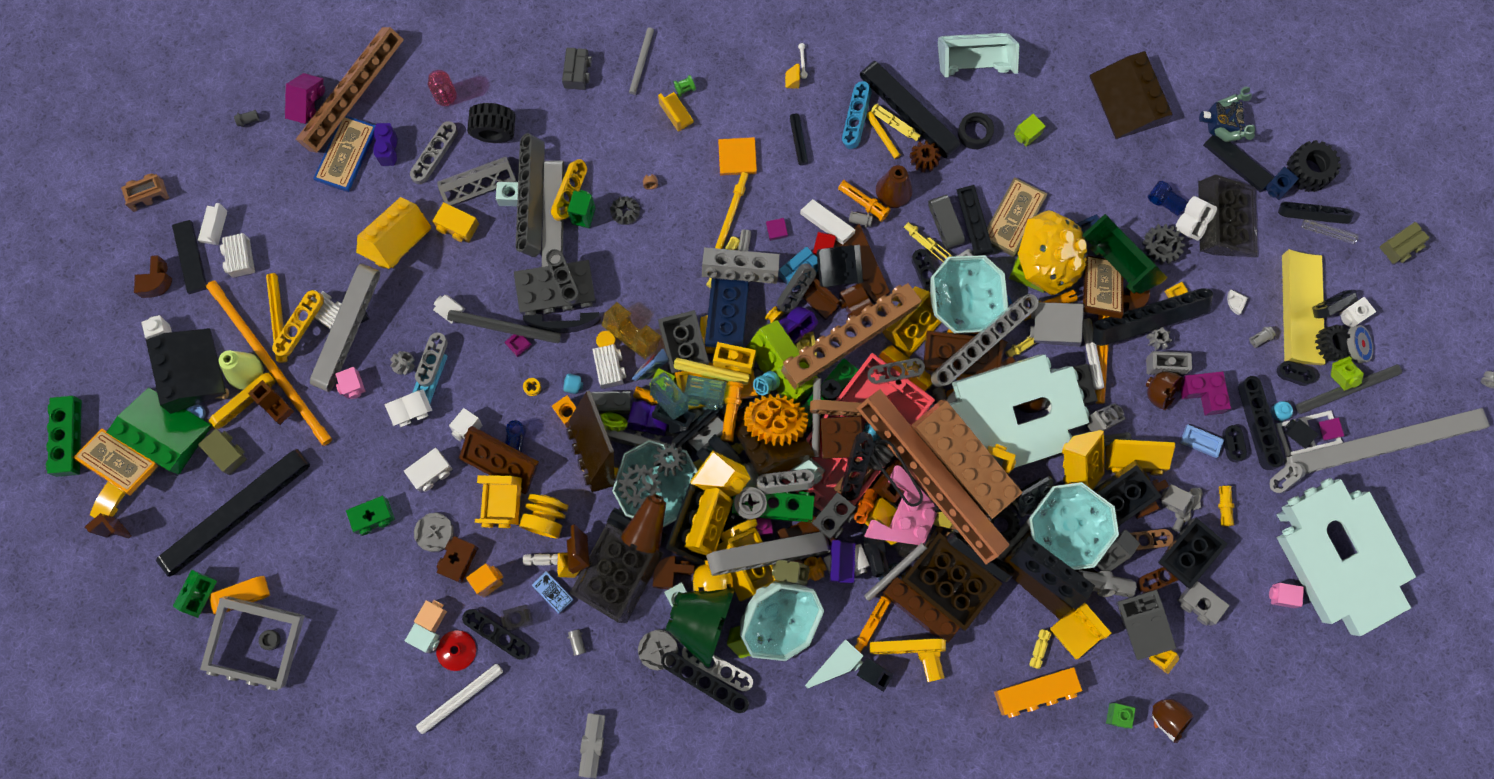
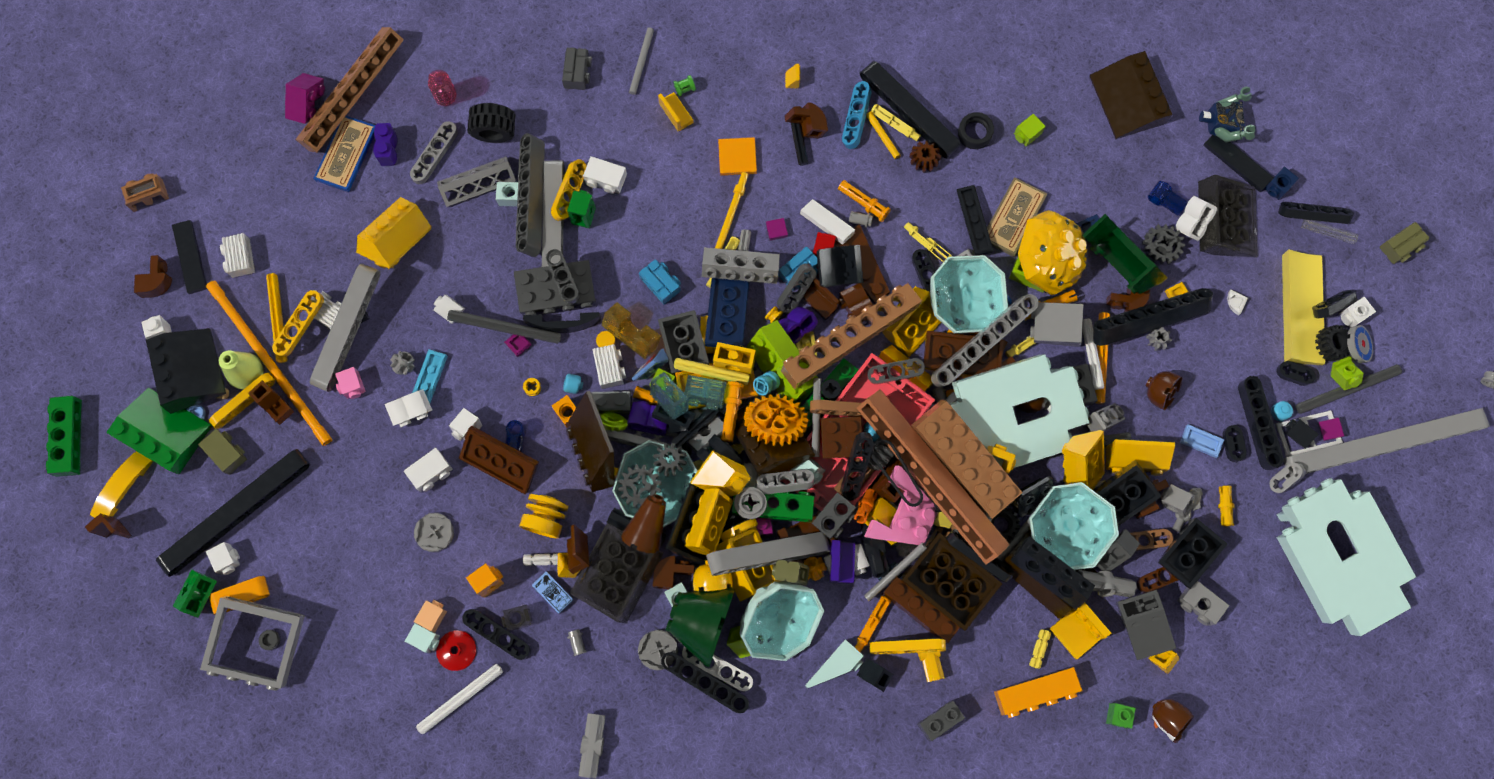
(115, 462): tile -> none
(212, 224): white panel -> none
(223, 558): none -> white brick
(246, 118): dark grey pin -> none
(359, 515): green brick -> none
(427, 352): light grey beam -> none
(455, 222): yellow brick -> none
(462, 550): reddish brown brick -> none
(500, 501): yellow panel -> none
(604, 175): none -> white brick
(630, 216): dark grey gear -> none
(650, 182): medium nougat hinge -> none
(659, 281): none -> dark azure brick
(803, 75): white hinge -> none
(811, 118): none -> reddish brown brick
(894, 187): reddish brown cone -> none
(940, 720): none -> dark grey brick
(946, 221): dark grey beam -> none
(978, 51): light aqua windscreen -> none
(1102, 288): tile -> none
(1169, 361): light grey brick -> none
(1210, 388): magenta brick -> none
(1266, 334): light grey pin -> none
(1286, 595): bright pink brick -> none
(1323, 157): black tyre -> none

